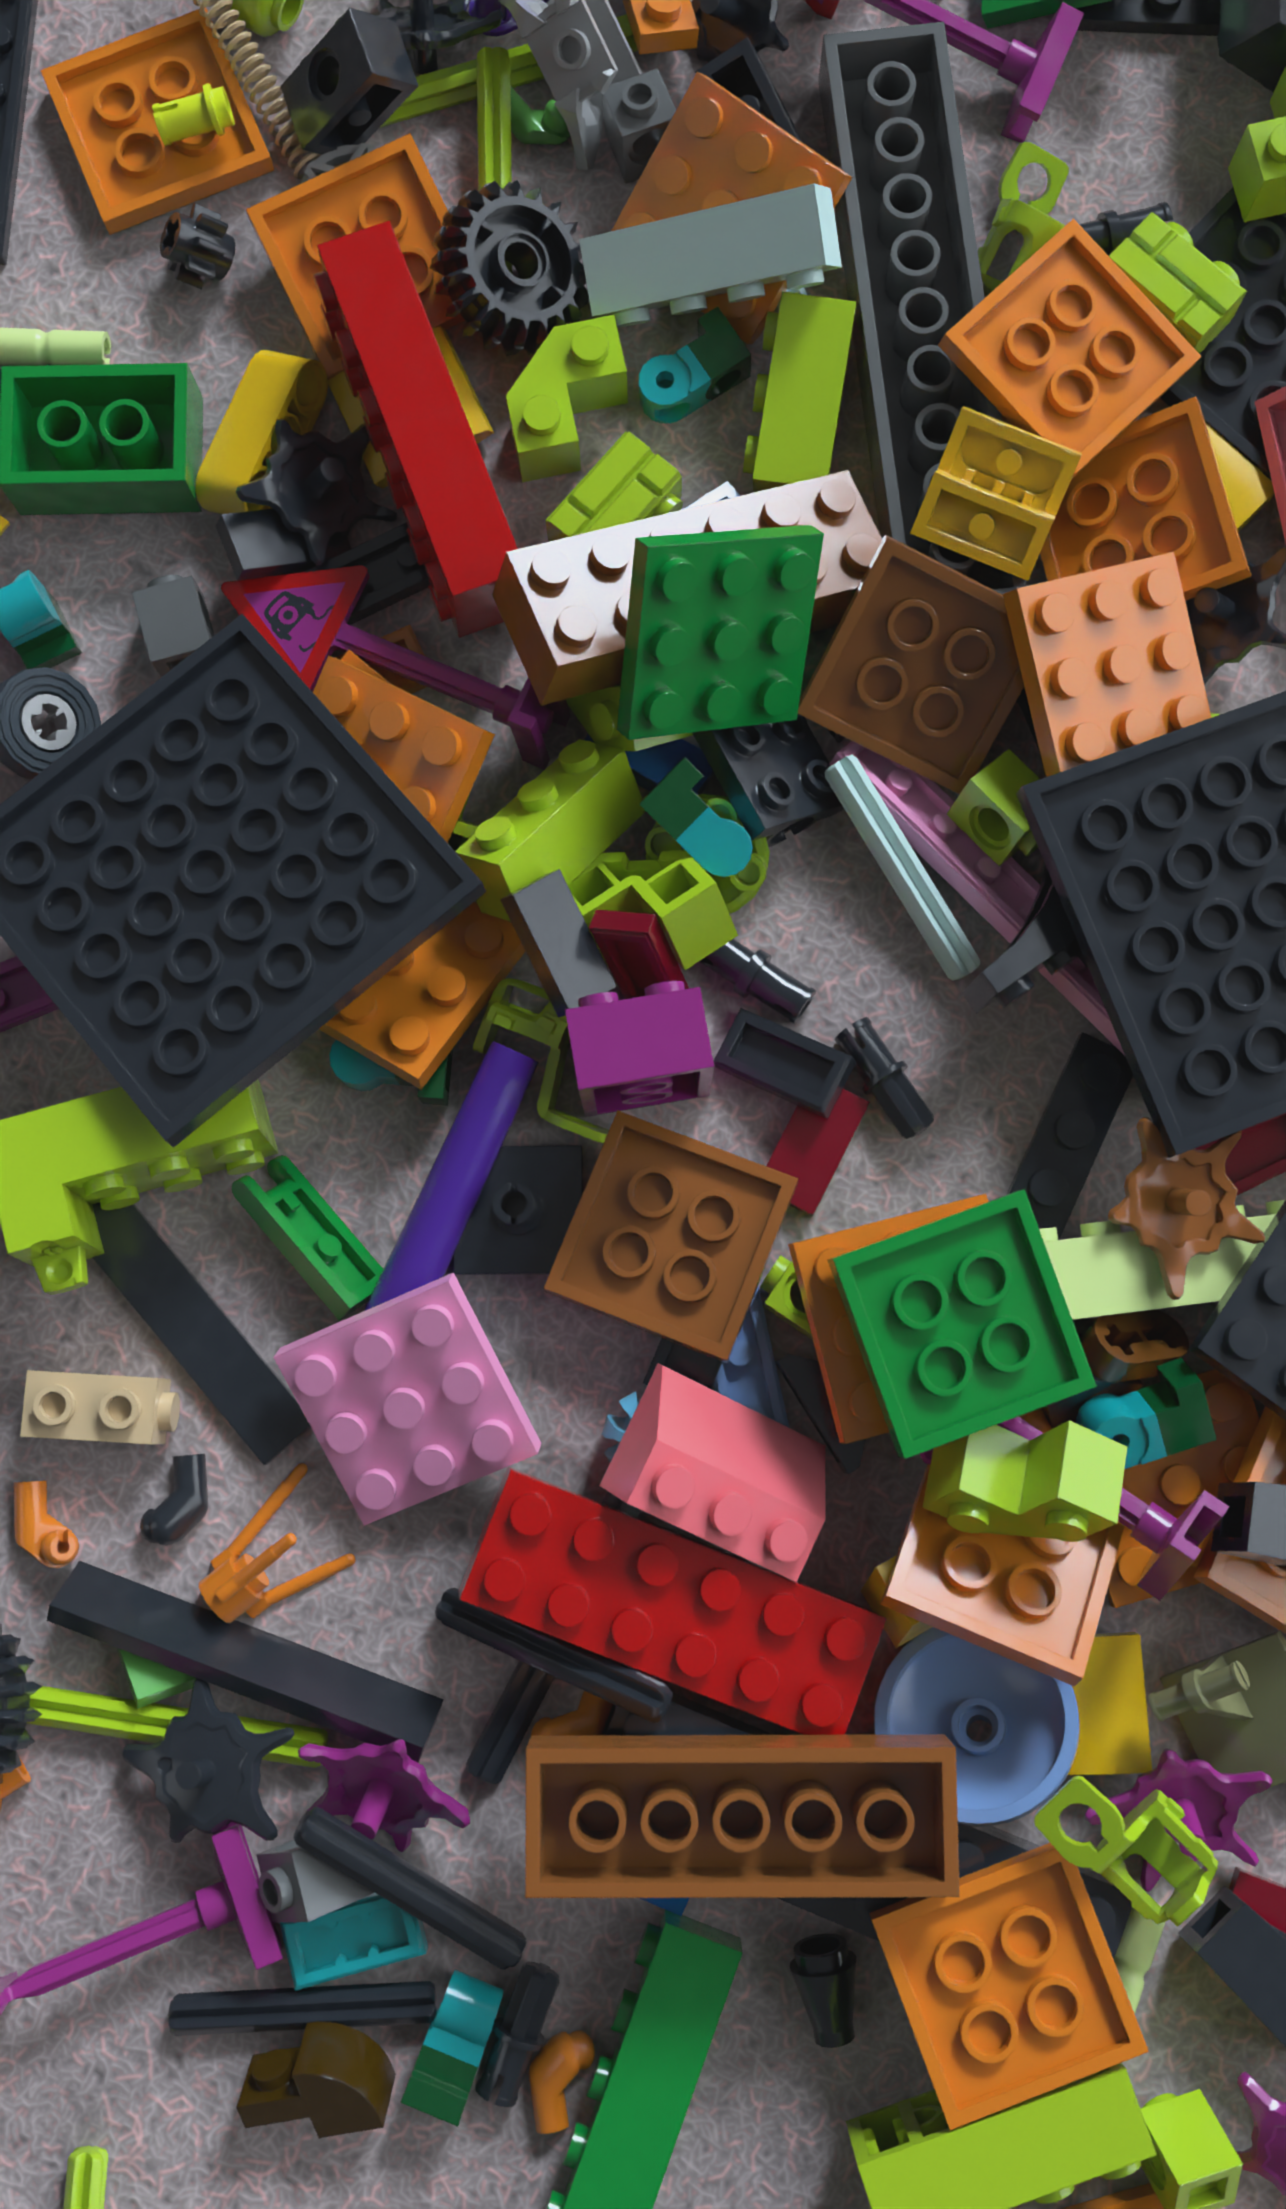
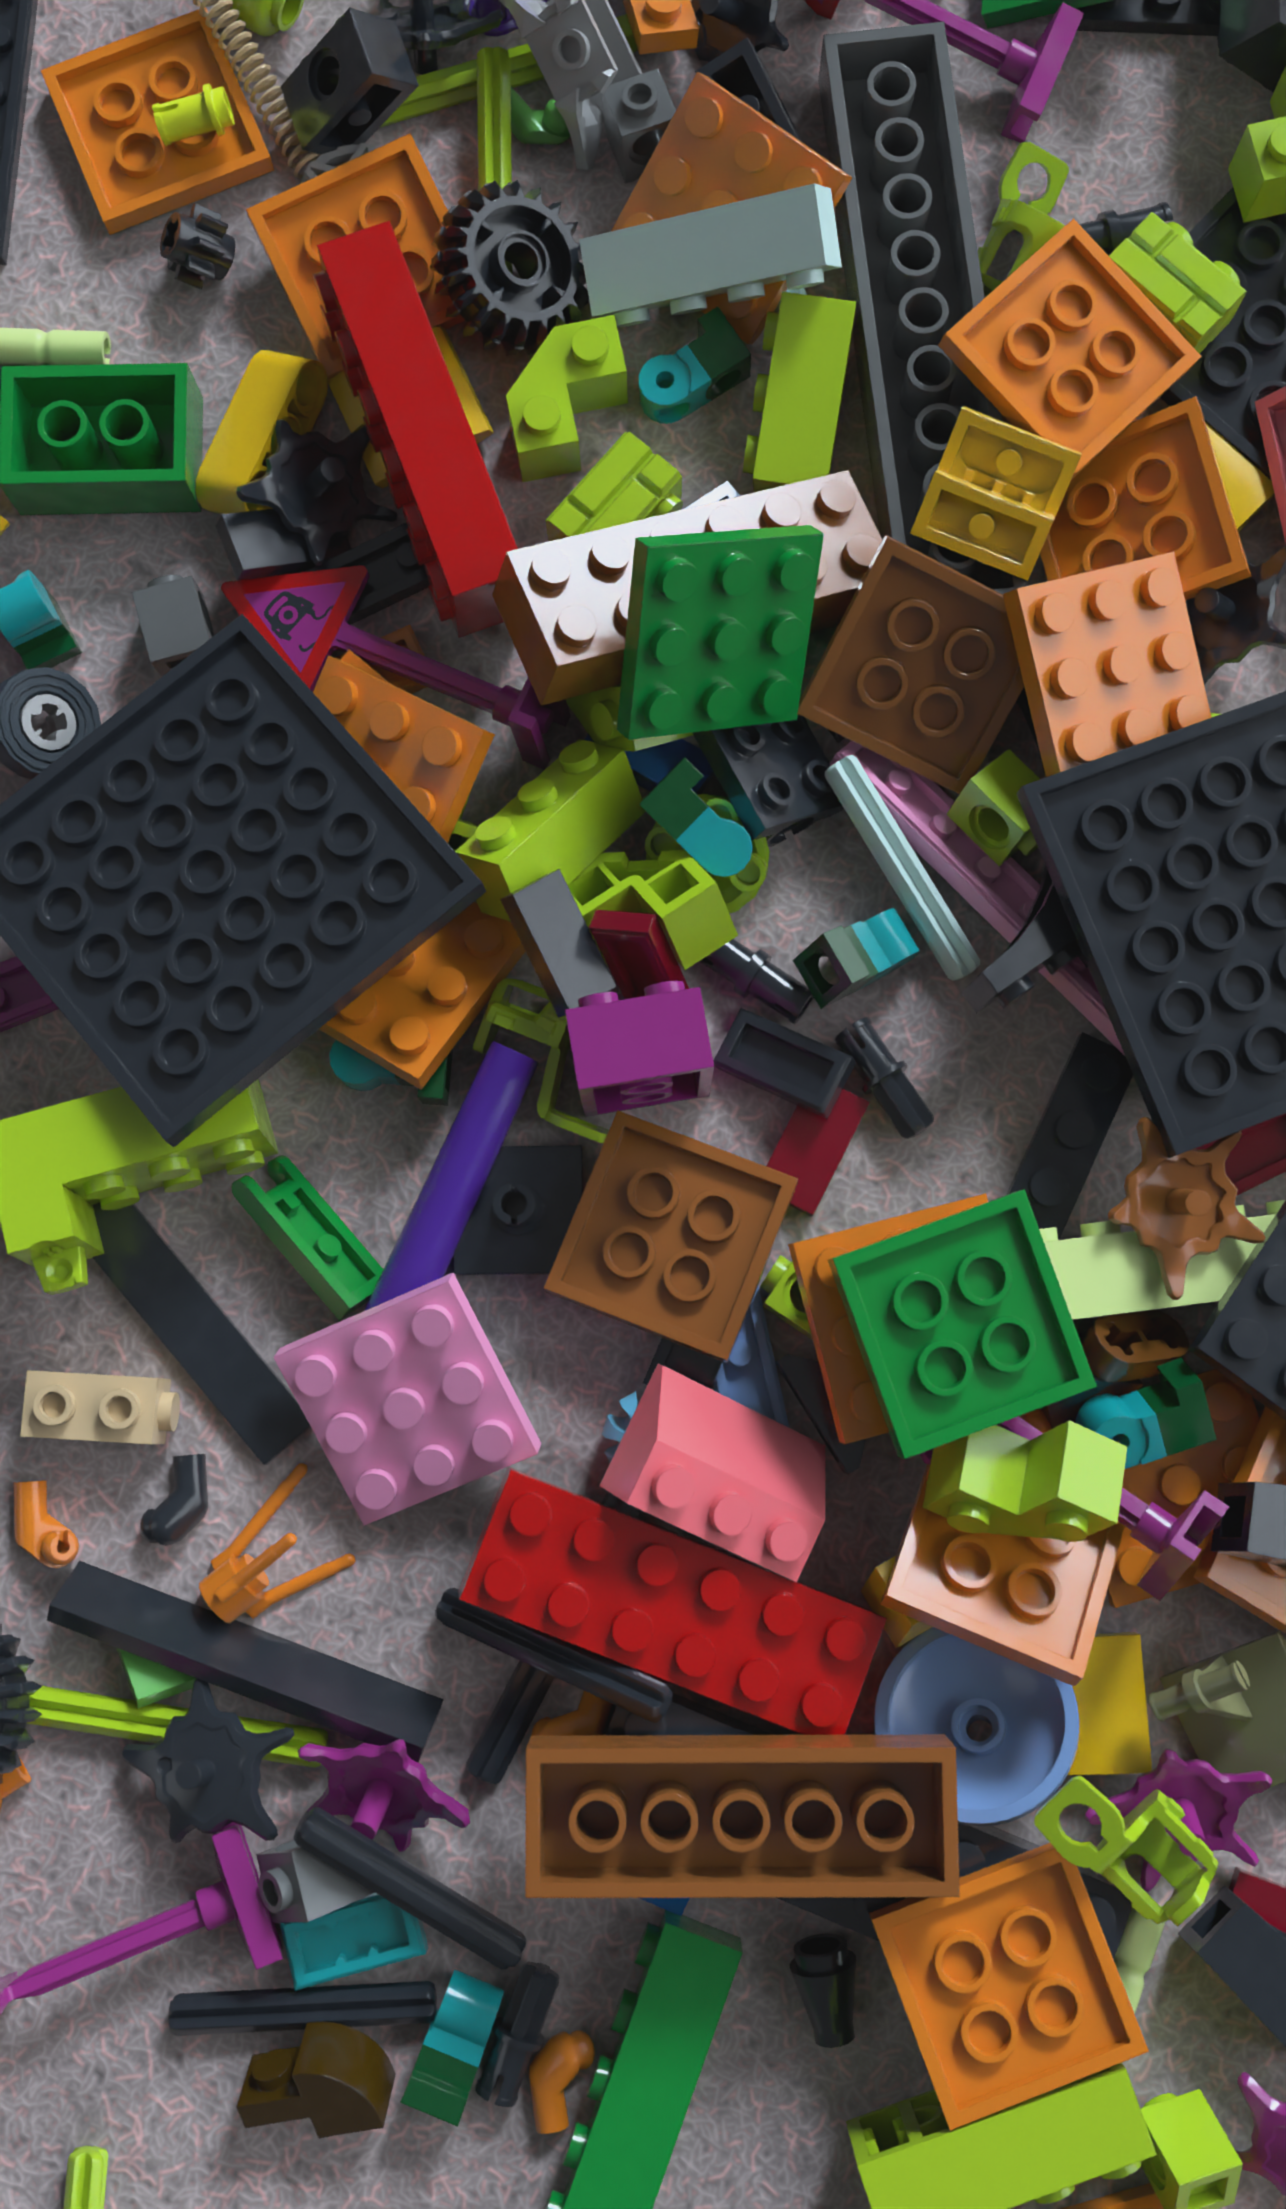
(858, 954): none -> leg

